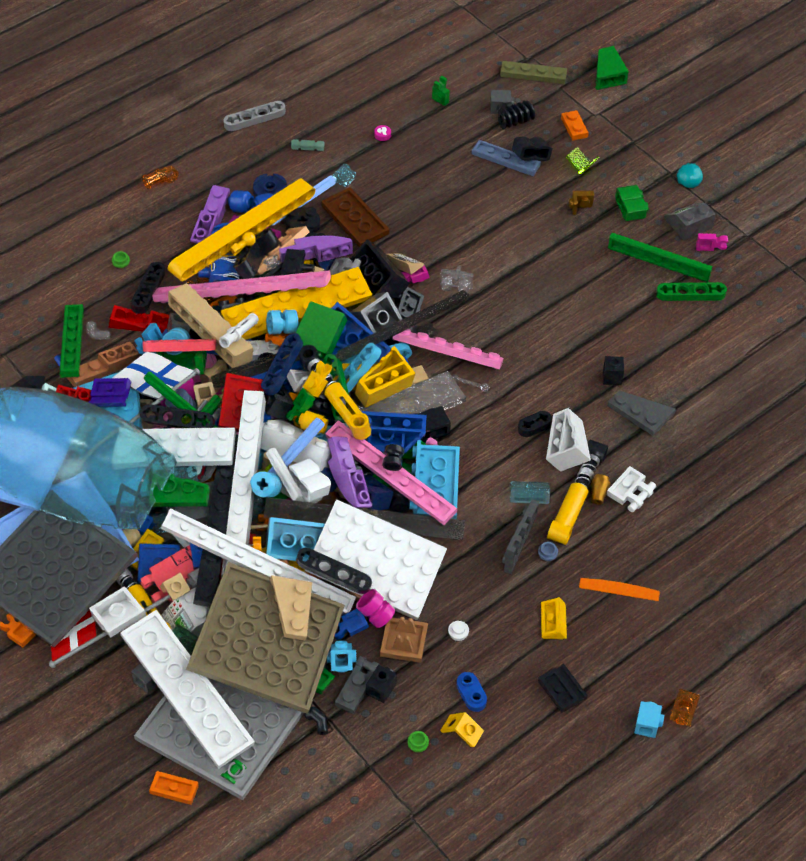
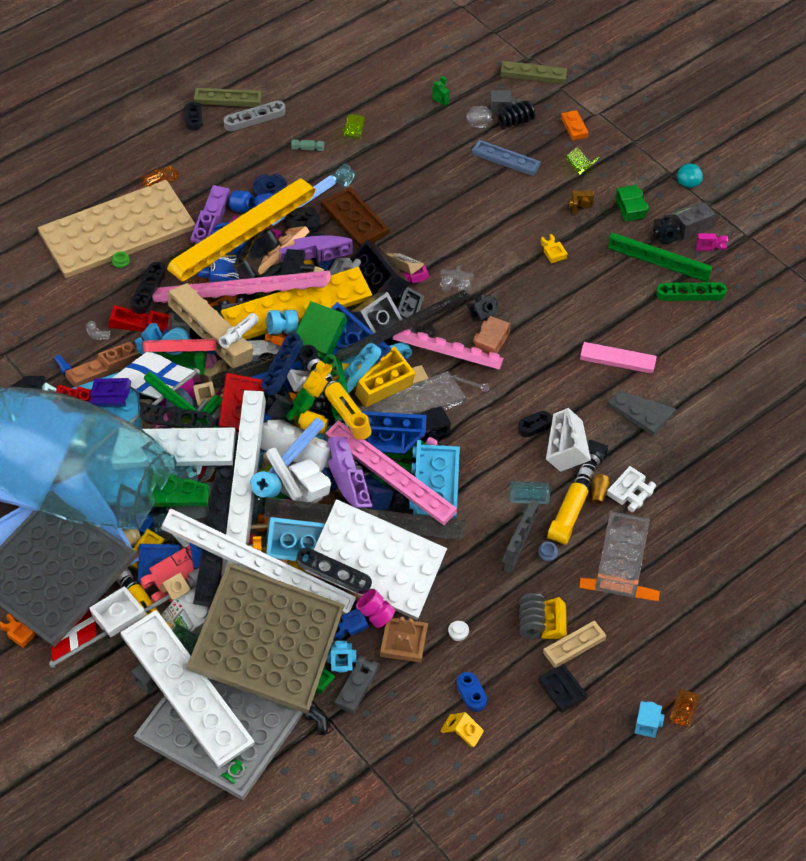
(71, 341): green tile -> none
(115, 226): none -> tan plate
(174, 787): orange plate -> none
(193, 115): none -> black plate
(228, 97): none -> olive plate
(248, 239): yellow arm -> none
(272, 262): clear bush -> none
(294, 605): tan wing -> none
(354, 126): none -> clear neon green bracket
(381, 683): black brick -> none
(382, 133): dark pink tile -> none
(393, 456): black wheel -> none
(418, 741): bright green plate -> none
(479, 116): none -> clear head
(482, 307): none -> black brick
(492, 335): none -> nougat brick
(531, 615): none -> dark grey piece
(532, 148): black brick -> none
(554, 251): none -> yellow plate
(574, 644): none -> tan plate
(610, 69): green slope -> none
(613, 370): black brick -> none
(618, 357): none -> bright pink tile
(622, 554): none -> clear brick
(666, 230): none -> black brick

